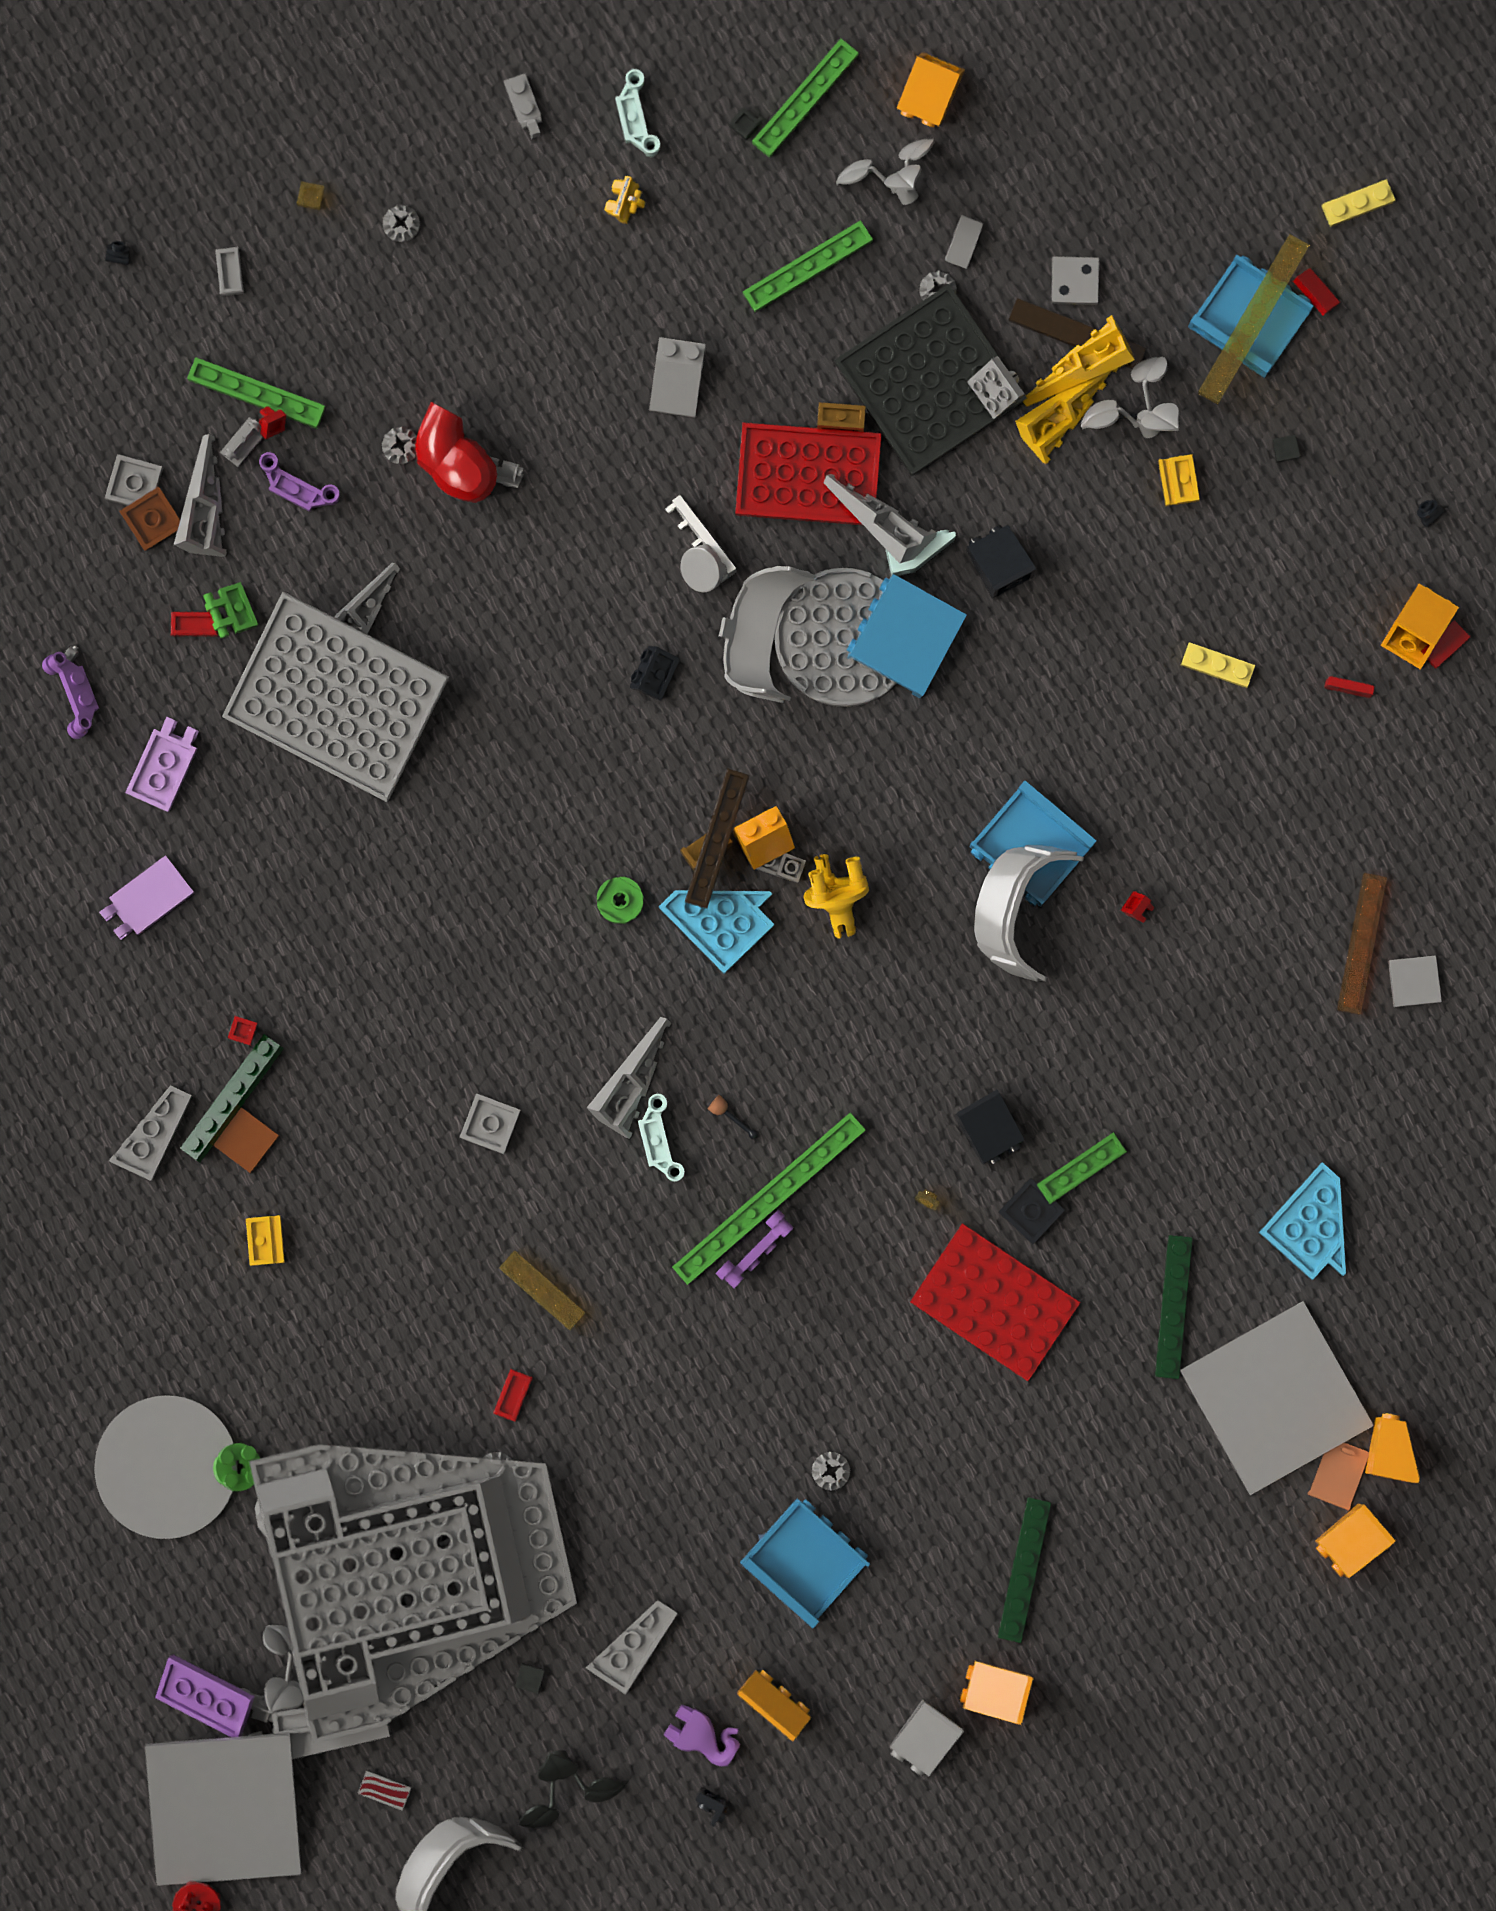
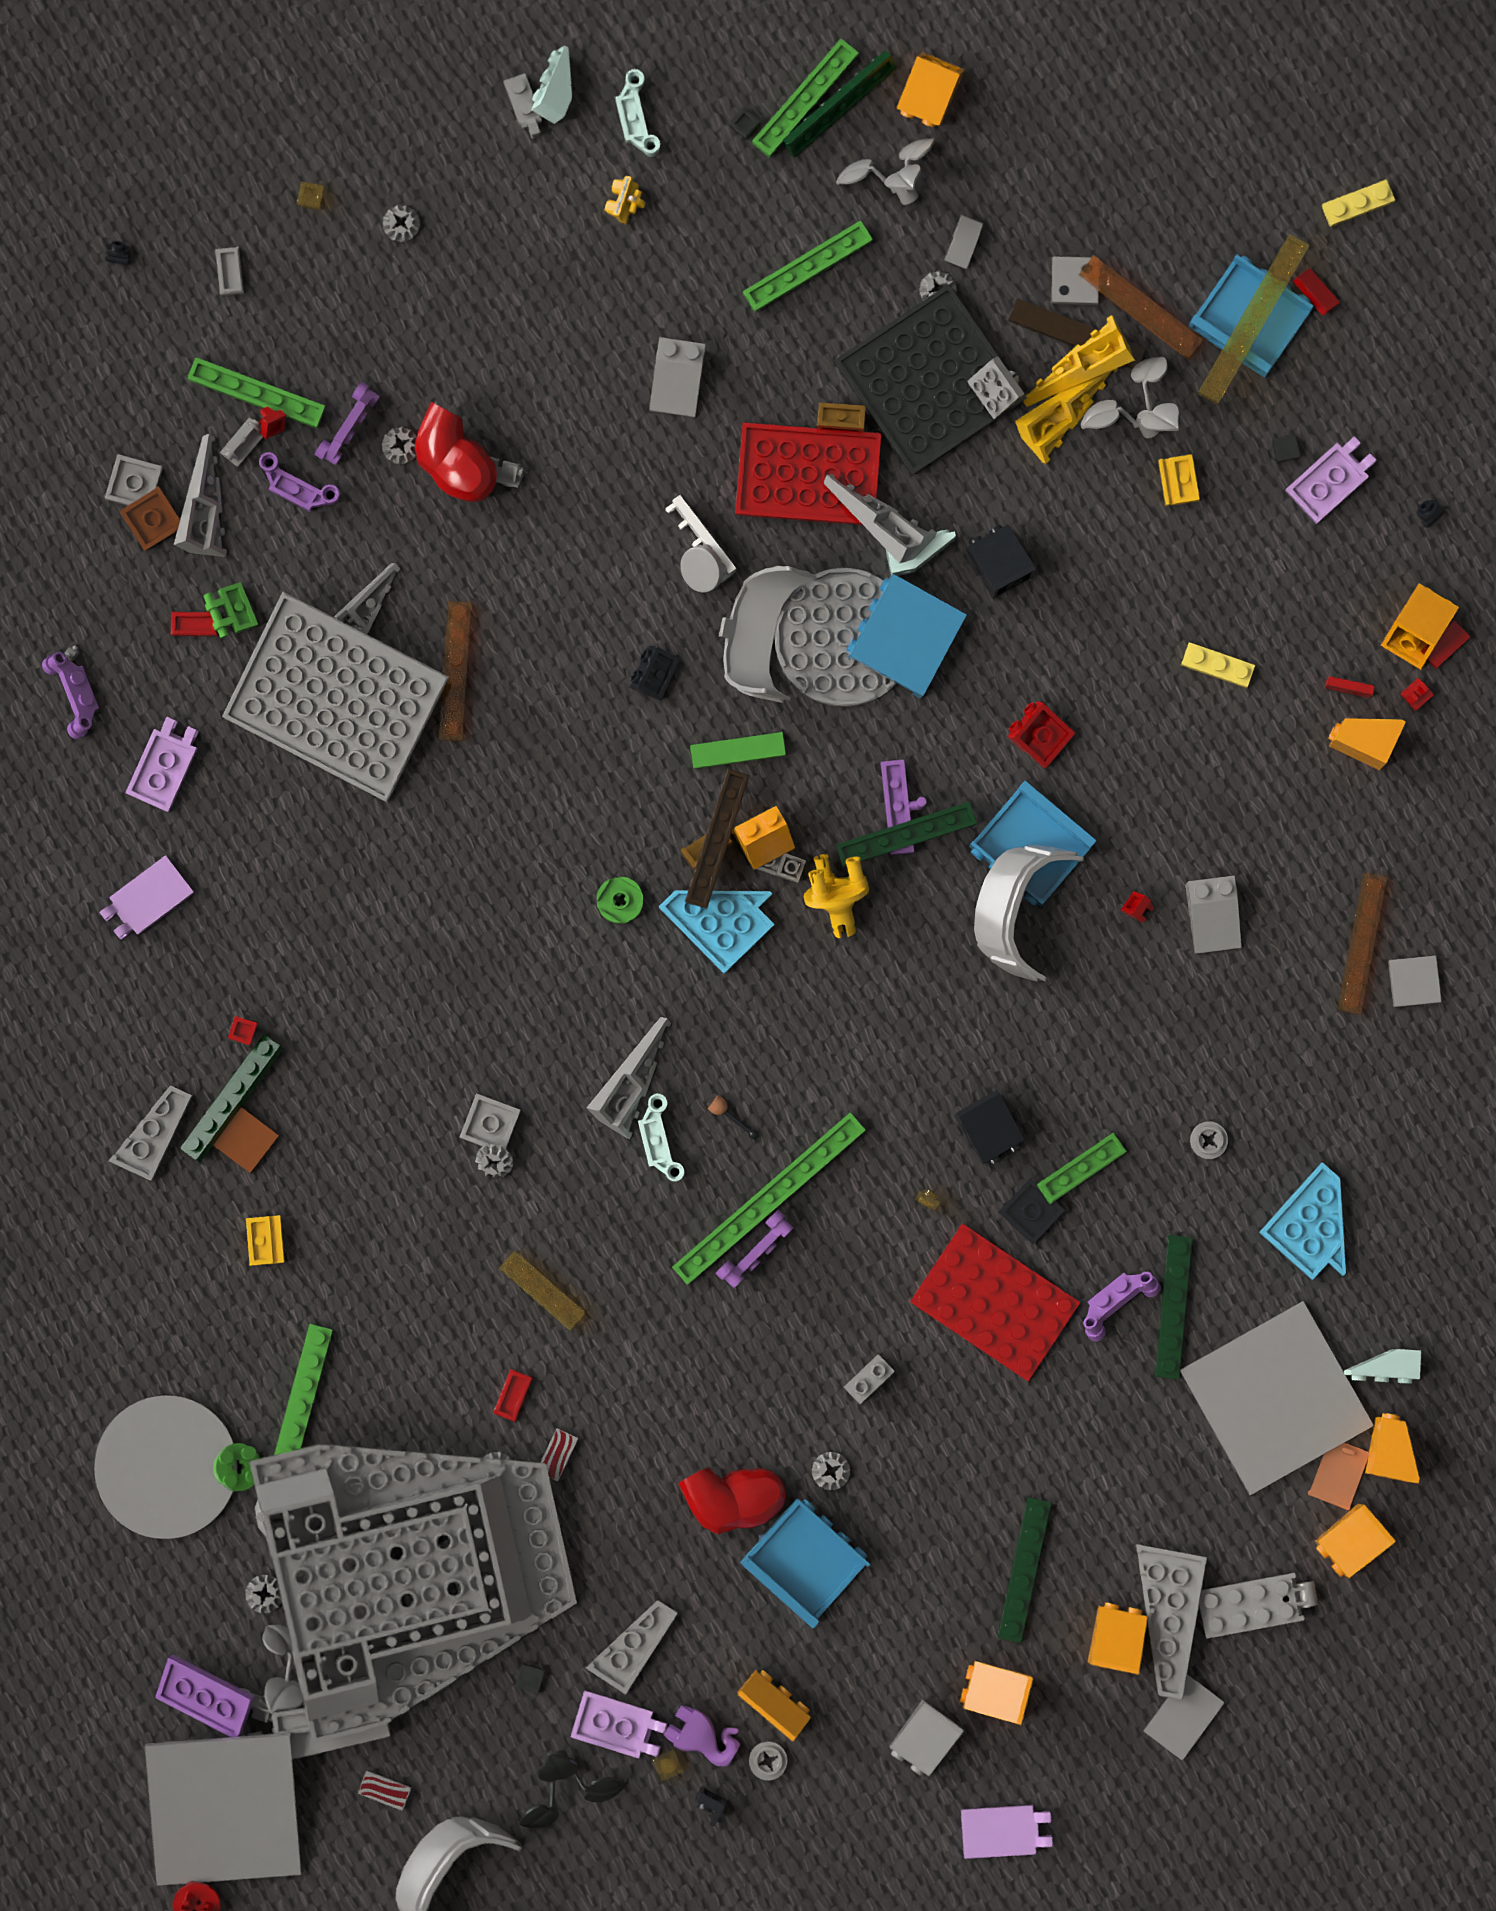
(254, 1600): none -> light grey gear
(304, 1389): none -> bright green plate
(365, 398): none -> medium lavender plate
(456, 668): none -> clear orange plate
(494, 1153): none -> light grey gear
(555, 92): none -> light aqua slope
(558, 1453): none -> tile
(616, 1725): none -> lavender tile
(667, 1765): none -> clear yellow plate
(736, 1501): none -> red piece
(737, 750): none -> bright green tile
(763, 1771): none -> light grey gear
(839, 103): none -> dark green plate
(868, 1379): none -> light grey brick
(896, 797): none -> medium lavender plate
(907, 833): none -> dark green plate
(1003, 1831): none -> lavender tile
(1040, 733): none -> red plate
(1114, 1297): none -> medium lavender plate
(1118, 1638): none -> light orange slope
(1140, 307): none -> clear orange plate
(1171, 1598): none -> light grey wing
(1182, 1722): none -> light grey tile
(1207, 1129): none -> light grey gear
(1214, 914): none -> light grey slope
(1255, 1604): none -> light grey hinge
(1330, 480): none -> lavender tile
(1366, 739): none -> light orange slope
(1390, 1364): none -> light aqua slope
(1416, 694): none -> red tile

